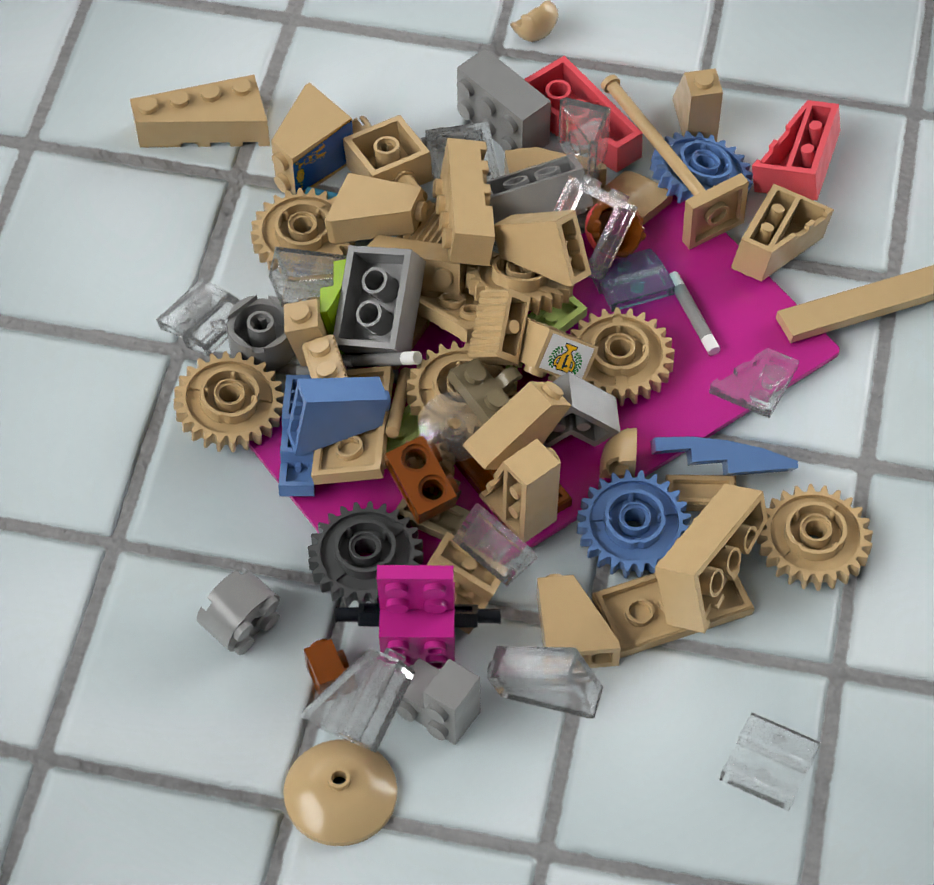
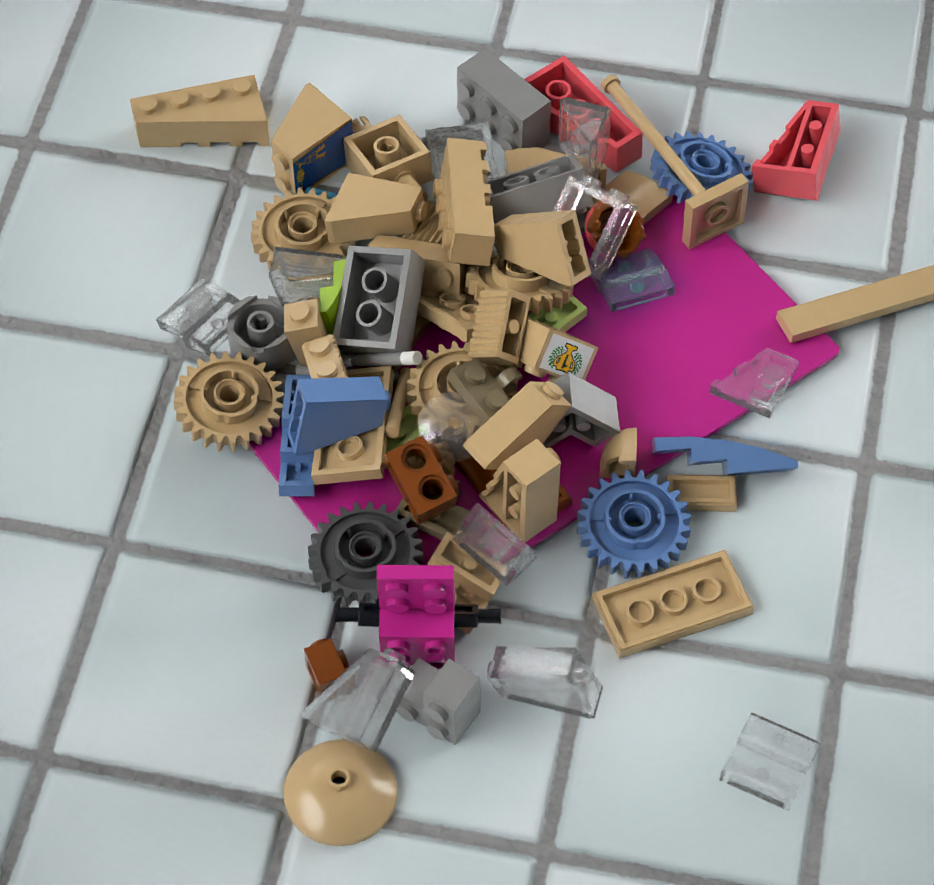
(239, 610): light grey brick -> none
(537, 23): tan hair -> none
(572, 620): tan slope -> none
(642, 348): tan gear -> none
(694, 315): light grey bar -> none
(699, 102): tan slope -> none
(709, 555): tan wedge -> none
(780, 232): tan wedge -> none
(841, 531): tan gear -> none

